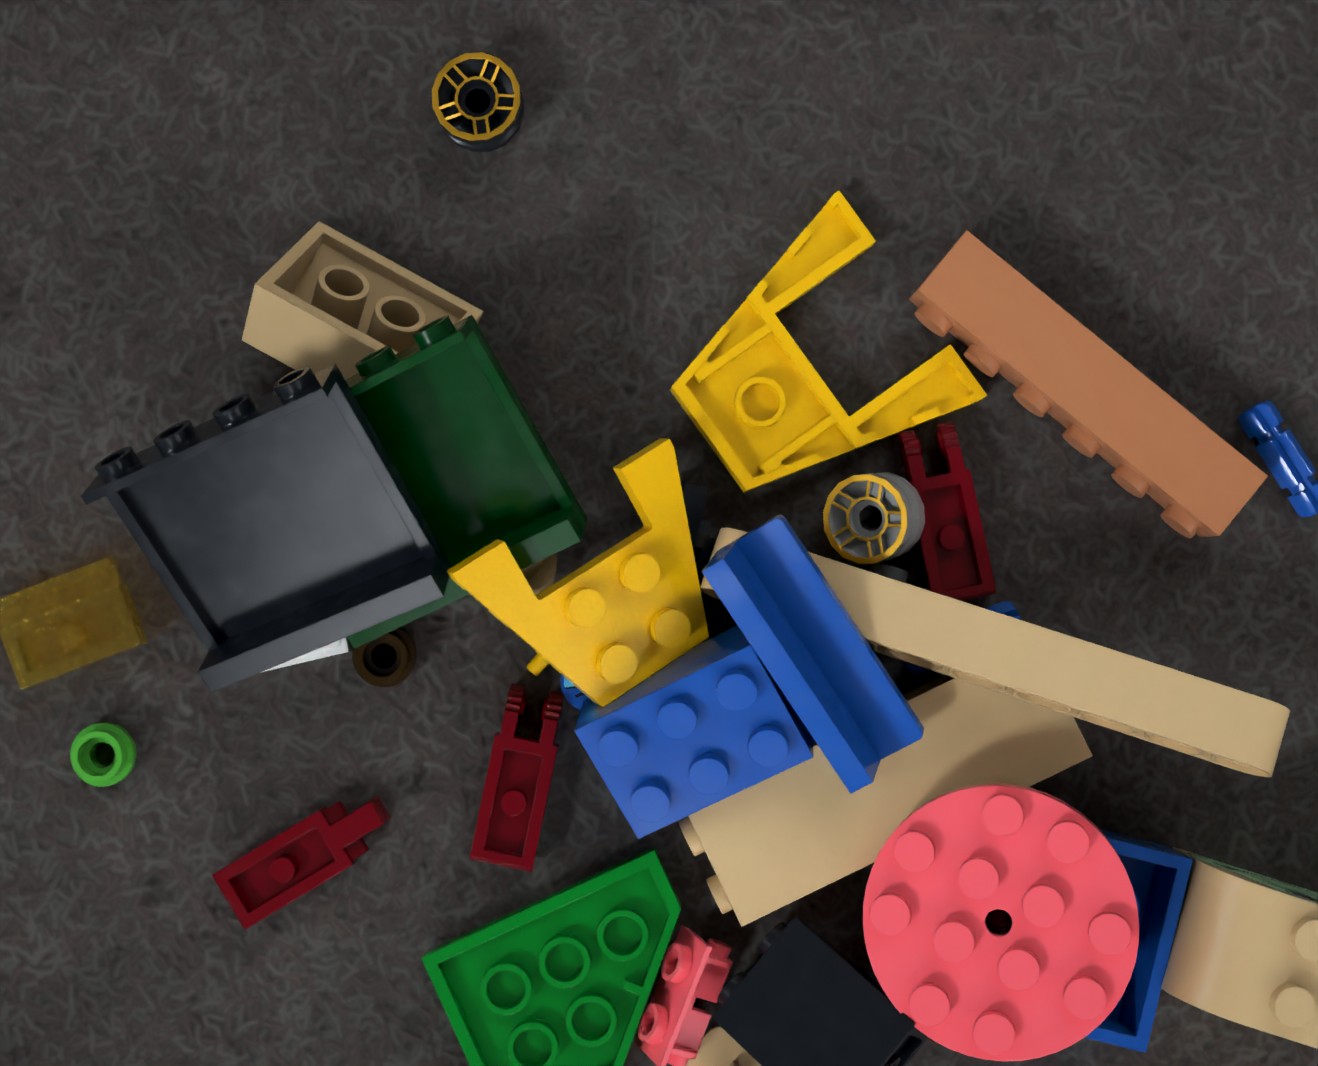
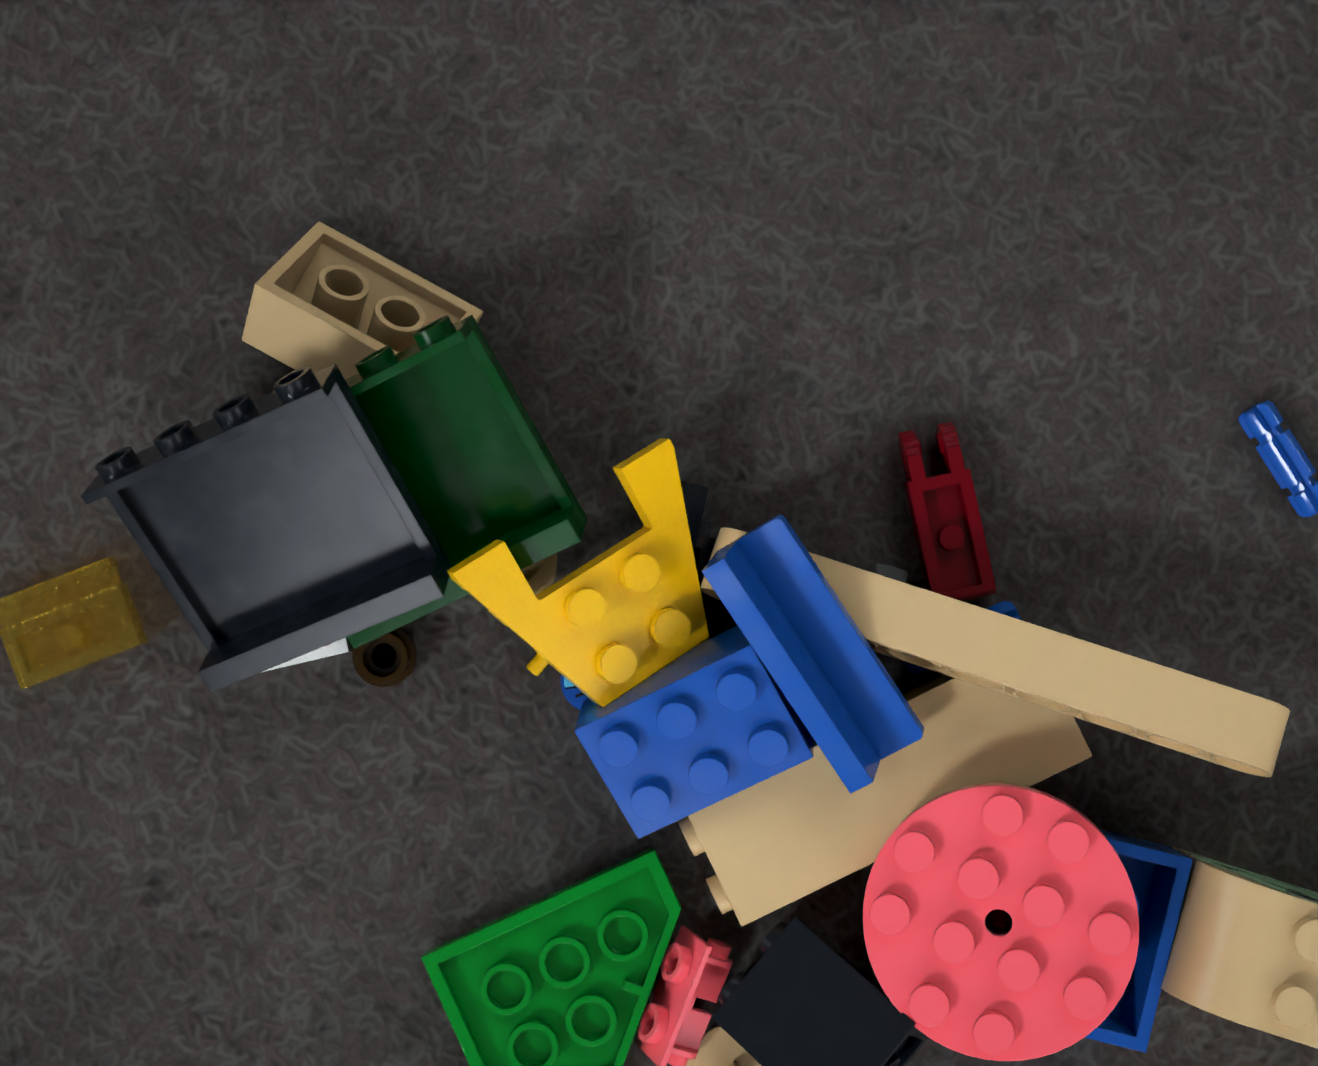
(85, 761): bright green plate -> none
(298, 860): dark red hinge -> none
(460, 83): black wheel -> none
(517, 786): dark red hinge -> none
(764, 399): yellow wing -> none
(850, 510): light grey wheel -> none
(1086, 388): nougat brick -> none

